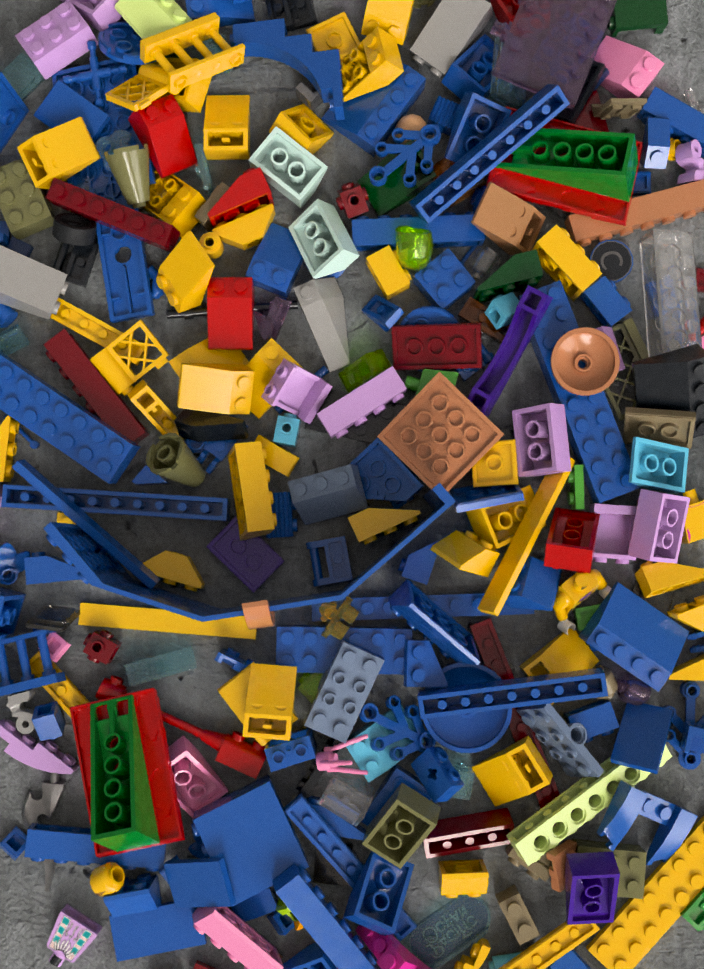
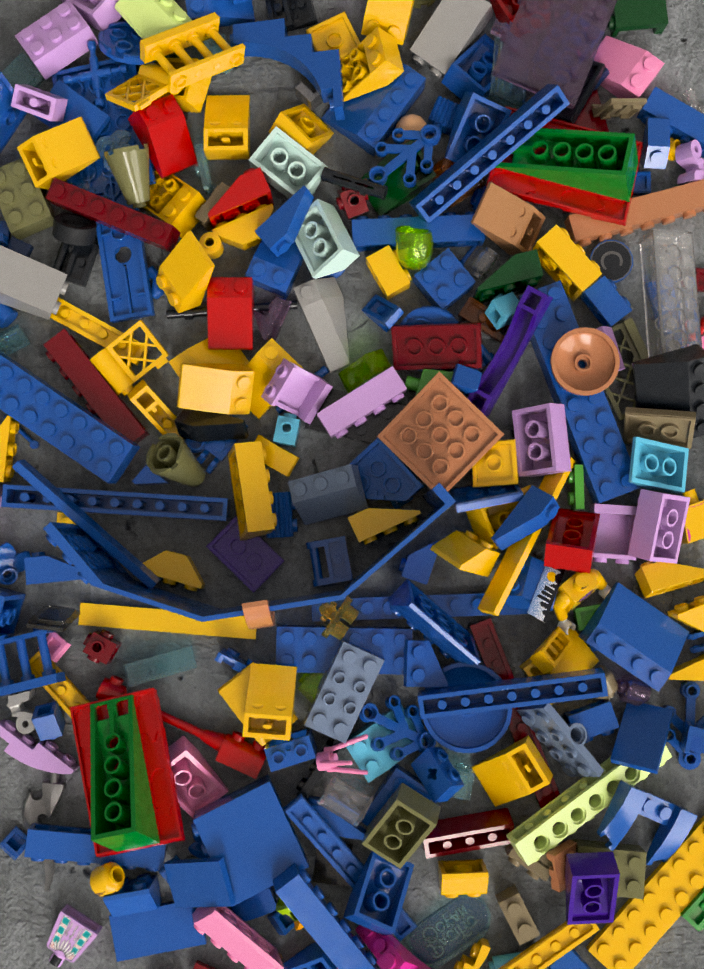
(39, 102): none -> lavender brick
(284, 225): none -> blue slope
(377, 190): none -> black pin
(466, 379): none -> blue slope
(528, 516): none -> blue slope
(545, 593): none -> sticker
(550, 646): none -> yellow slope

